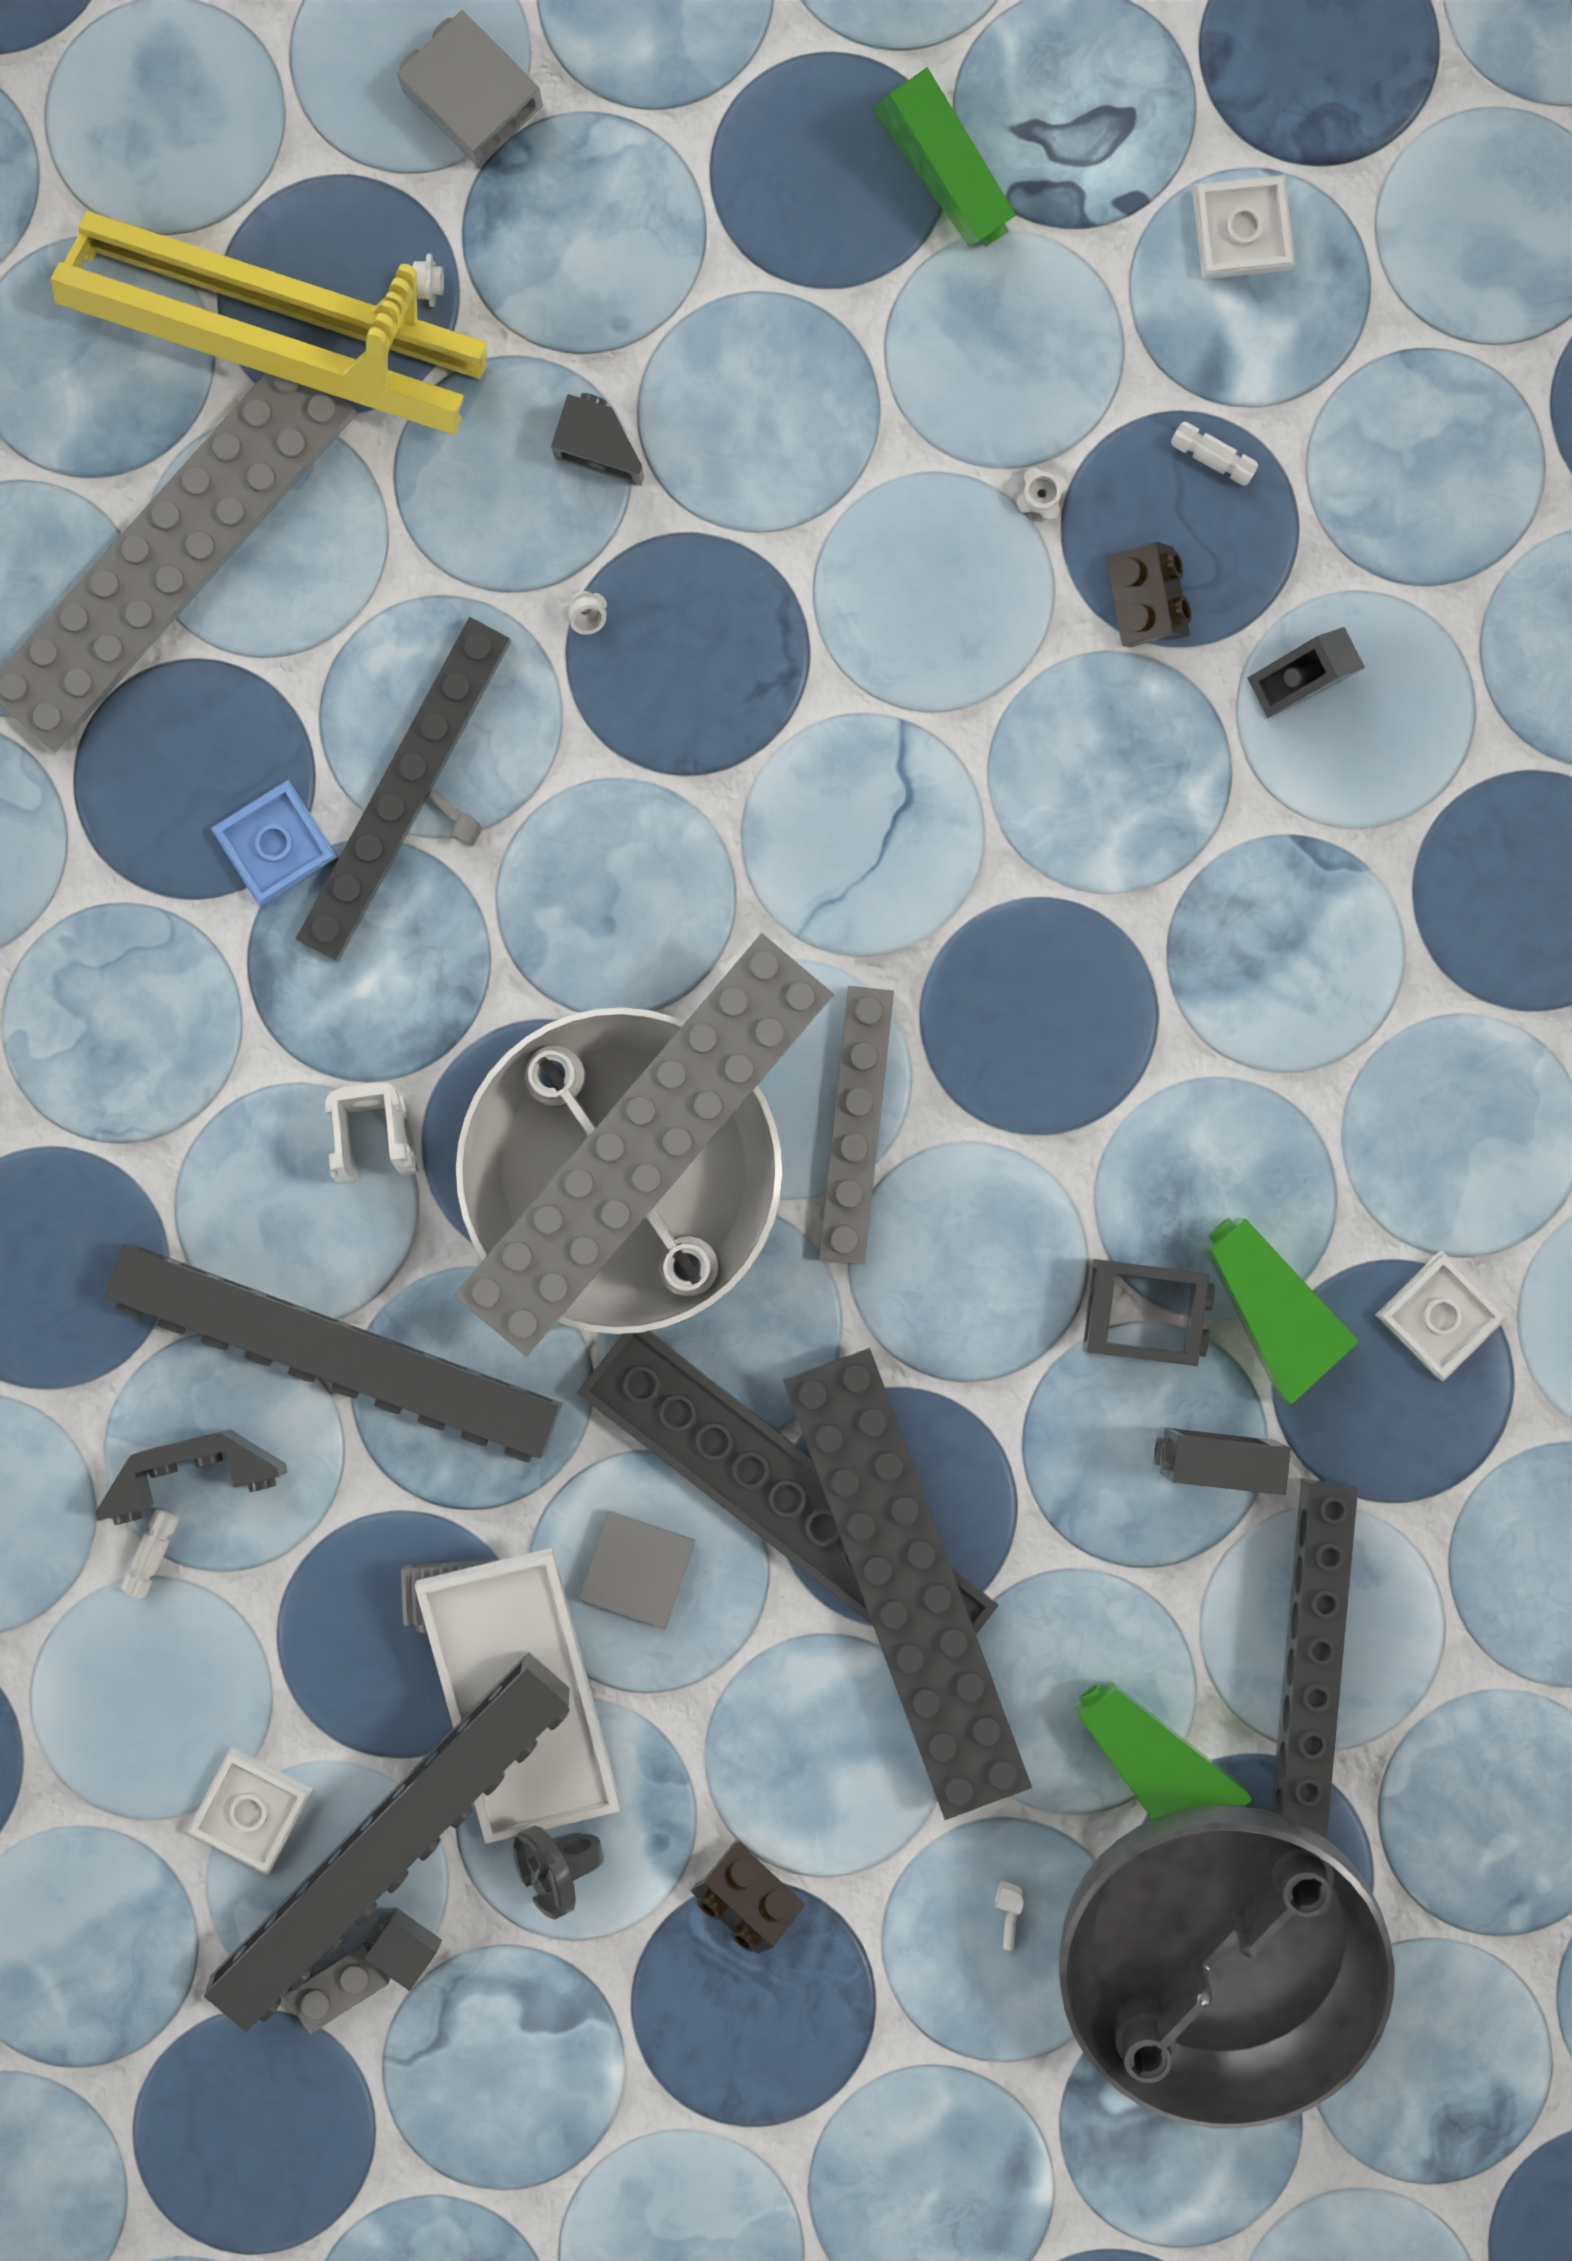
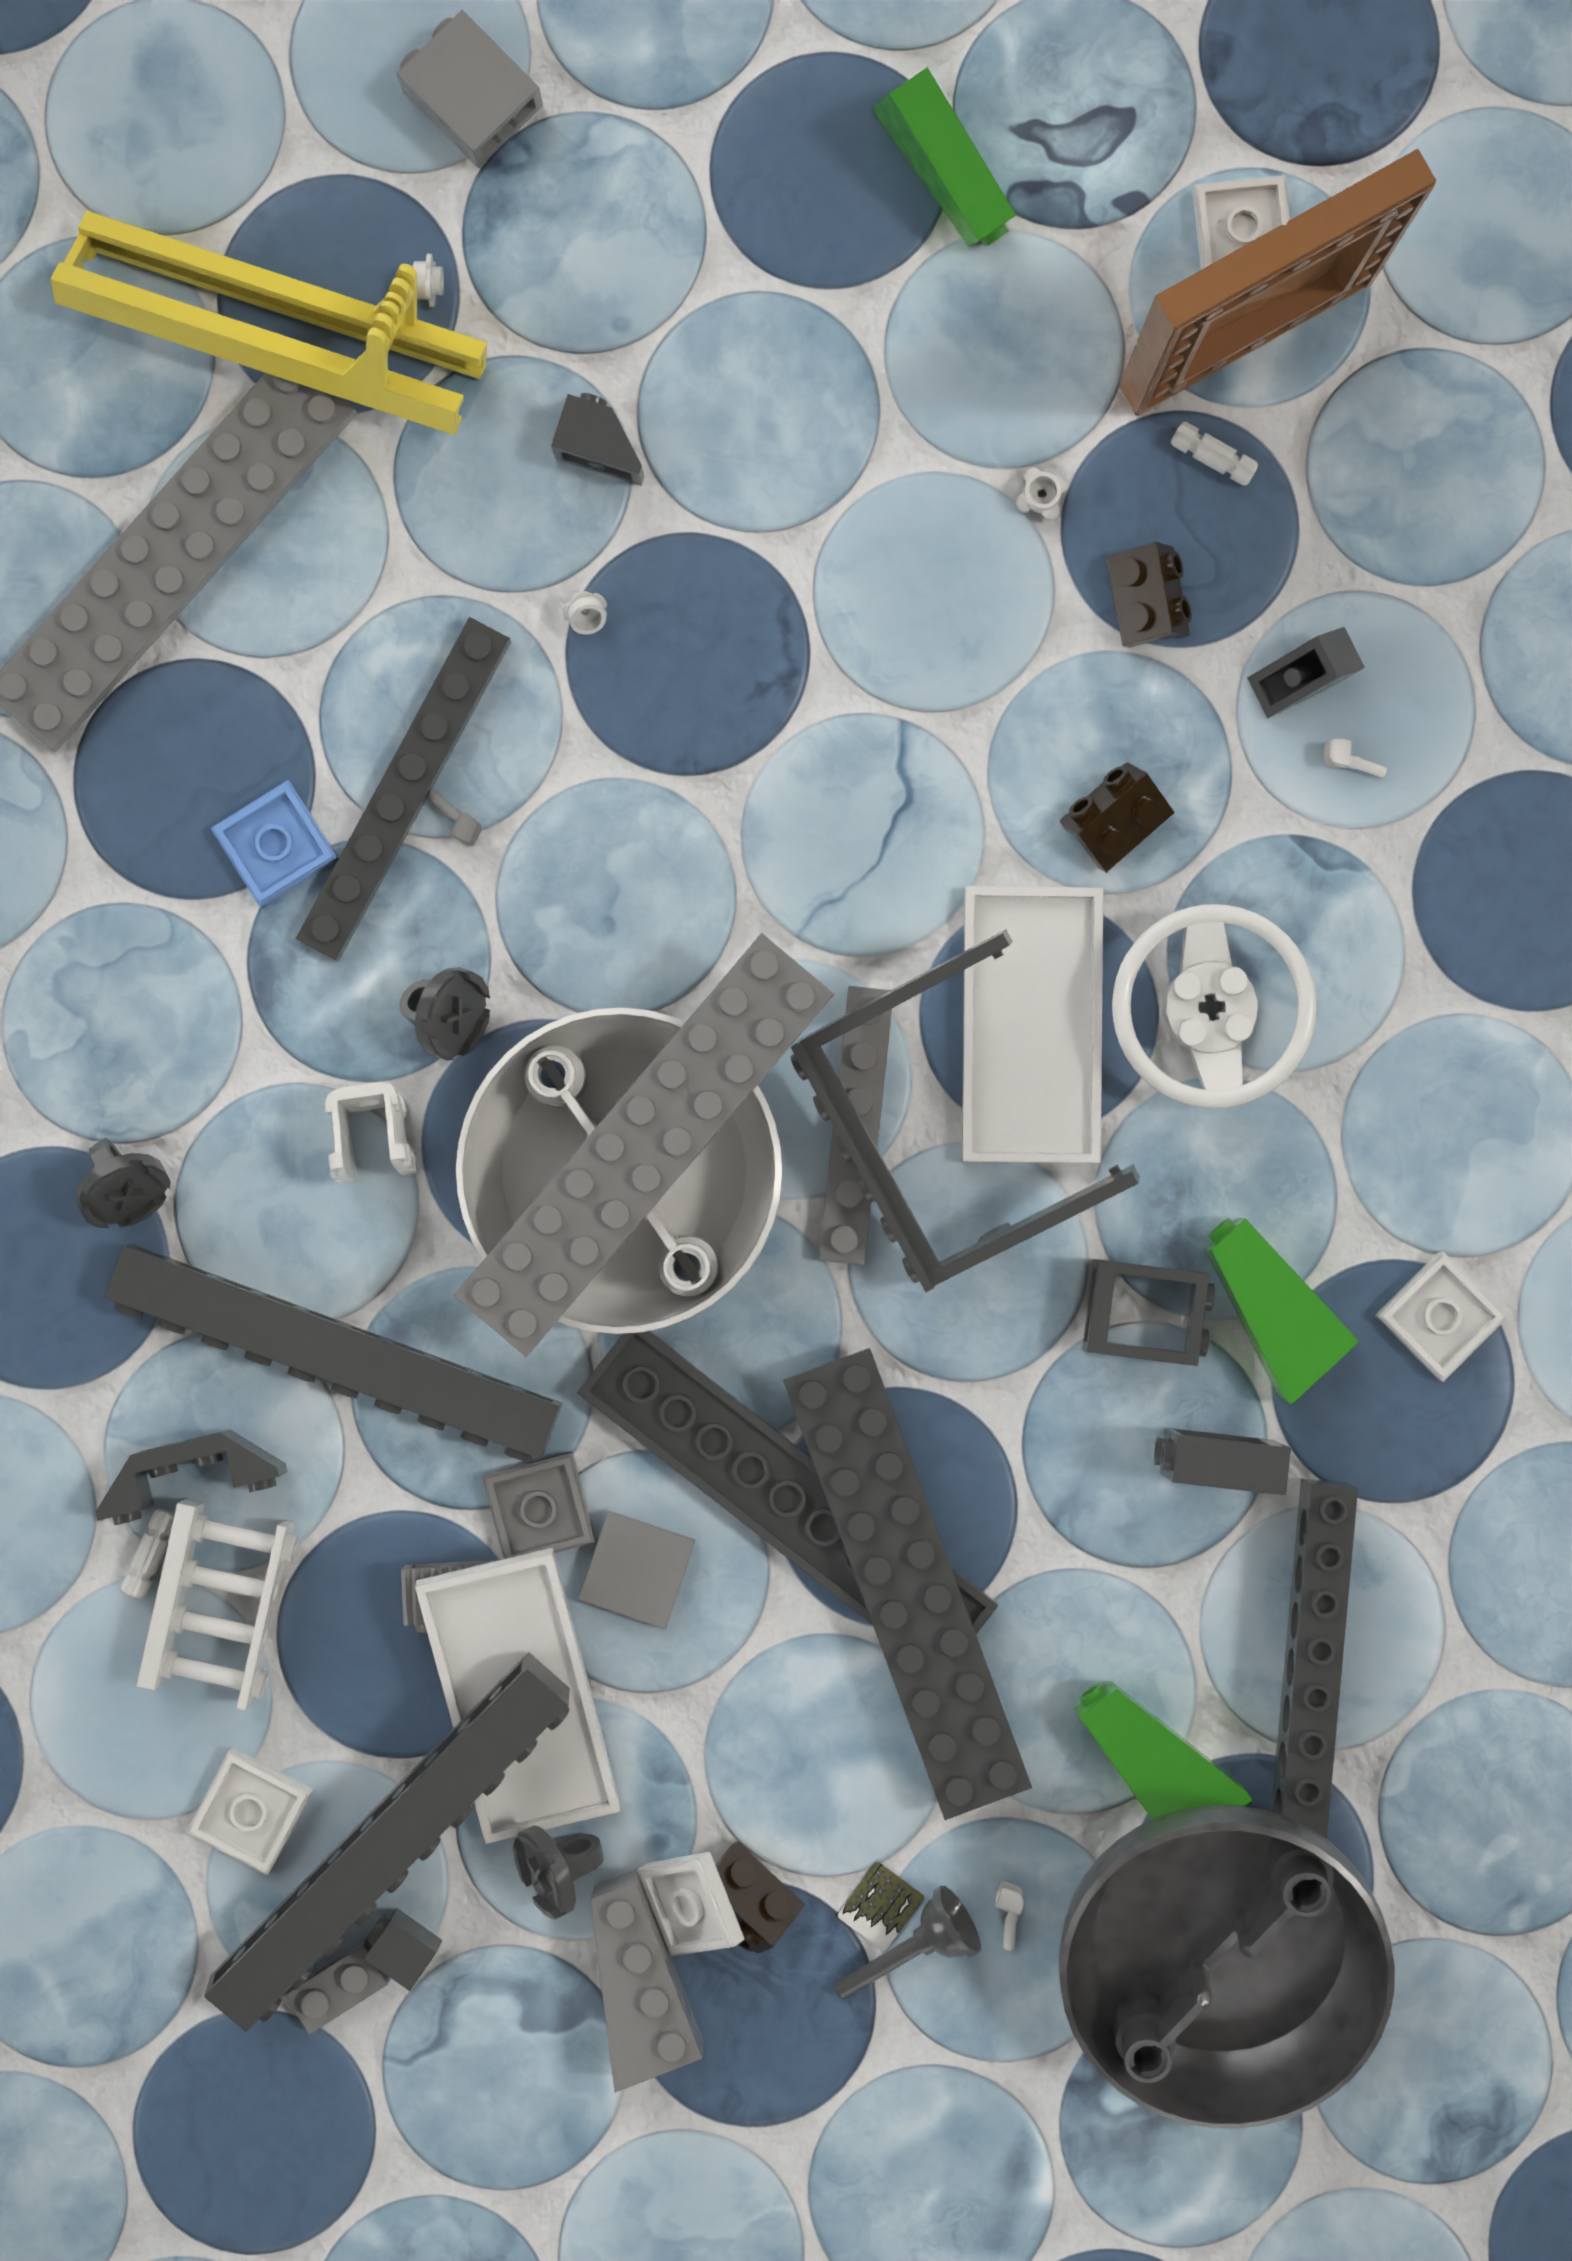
(121, 1187): none -> dark grey tile
(172, 1617): none -> white fence
(448, 1012): none -> dark grey tile
(539, 1507): none -> light grey tile
(643, 1996): none -> light grey wedge
(690, 1904): none -> white tile
(876, 1178): none -> dark grey piece
(880, 1906): none -> sticker
(943, 1929): none -> dark grey piece
(1033, 1026): none -> white tile
(1117, 815): none -> dark brown bracket
(1209, 972): none -> white piece
(1274, 283): none -> medium nougat tile
(1338, 755): none -> white hand

